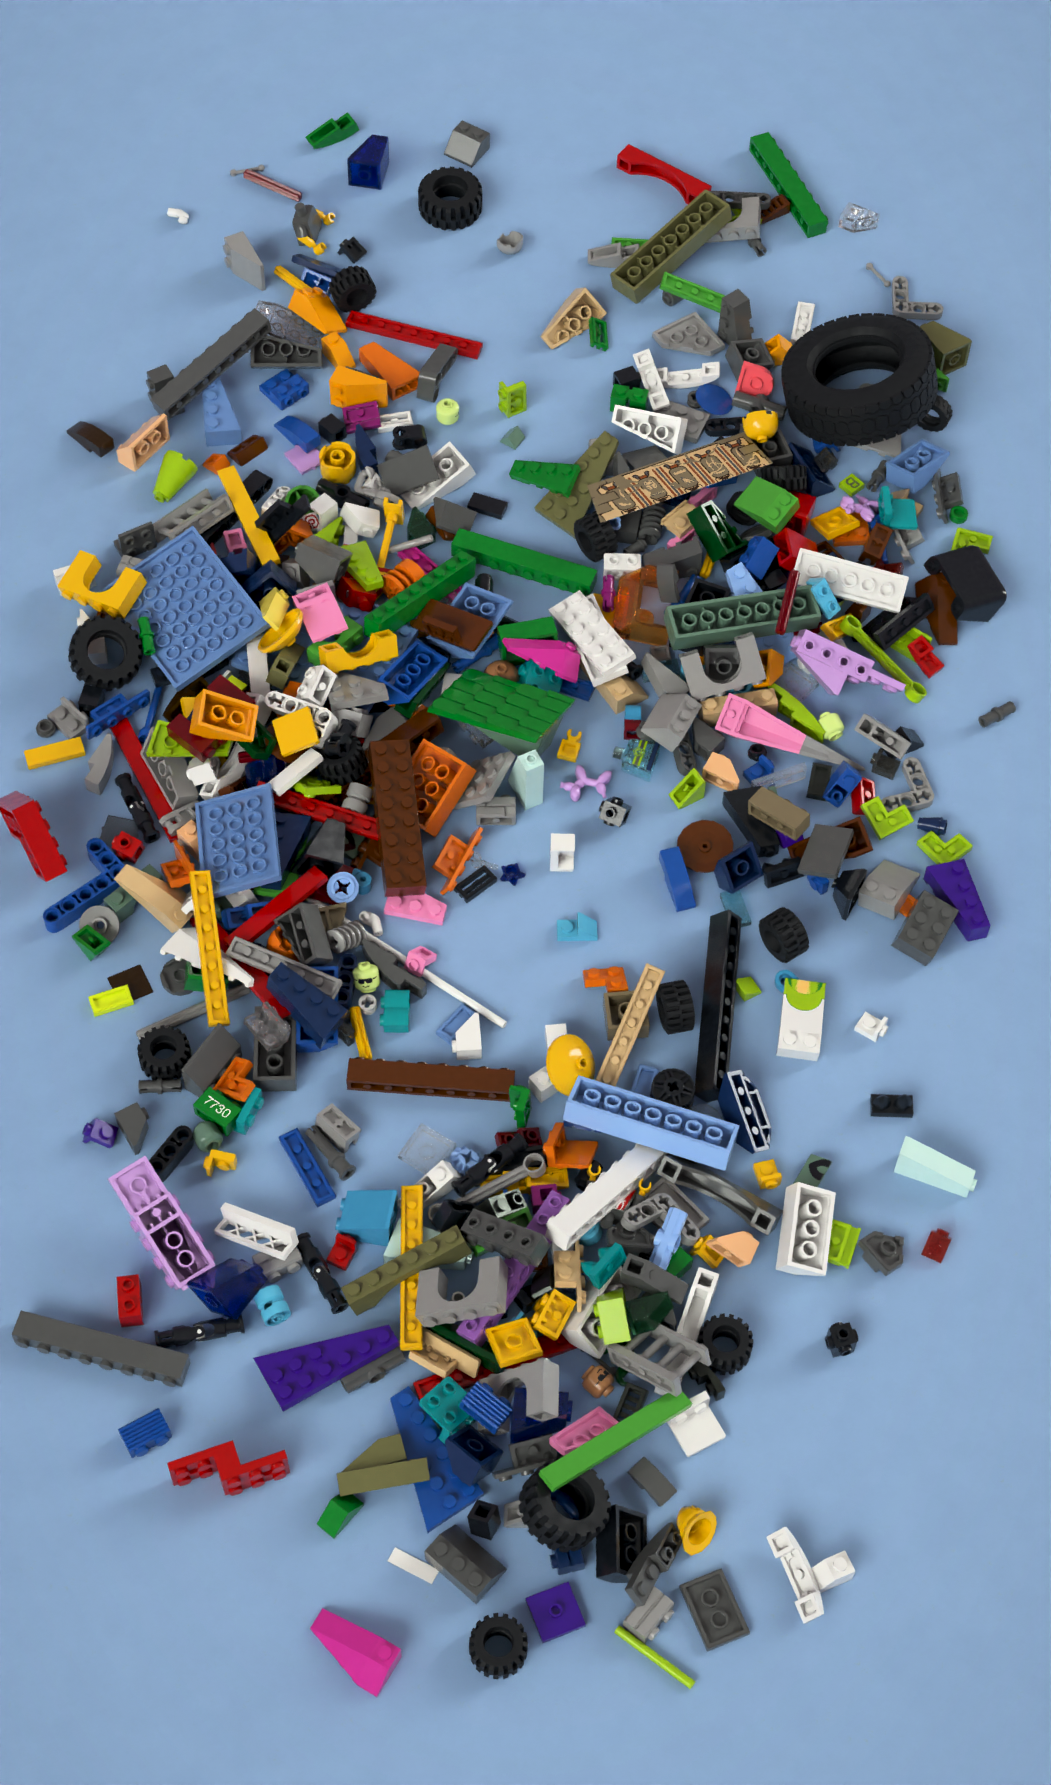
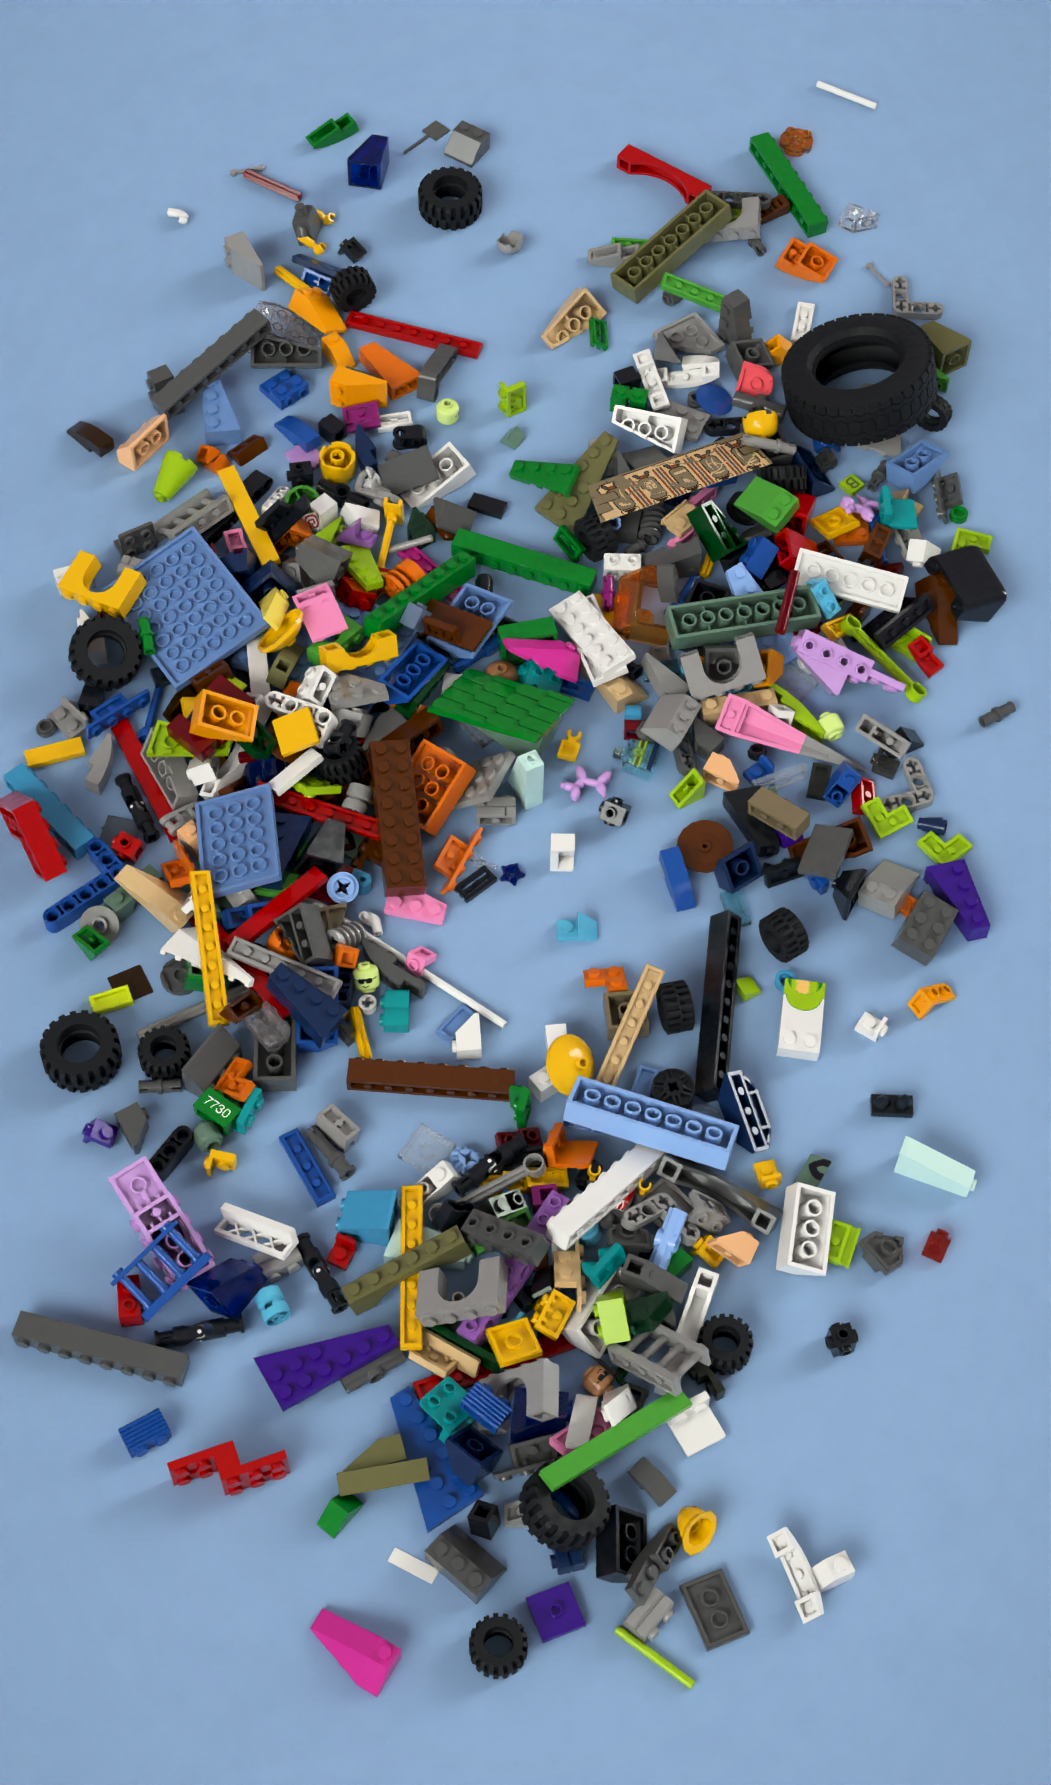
(63, 825): none -> dark azure brick
(78, 1028): none -> black tyre
(181, 1274): none -> blue fence
(206, 454): none -> orange slope
(208, 675): none -> reddish brown hinge
(242, 1007): none -> reddish brown slope
(300, 474): none -> black brick
(345, 956): none -> orange slope
(354, 536): none -> medium lavender slope
(414, 615): none -> sand blue brick
(434, 130): none -> dark grey piece
(570, 541): none -> green tile
(581, 1421): none -> white tile
(618, 1404): none -> white slope
(664, 350): none -> dark grey slope
(695, 361): none -> white slope
(707, 1213): none -> light grey bracket
(769, 444): none -> light grey pin
(781, 712): none -> white panel
(793, 134): none -> clear orange plate
(806, 261): none -> orange slope
(847, 95): none -> white bar
(920, 551): none -> white slope
(928, 997): none -> light orange bracket

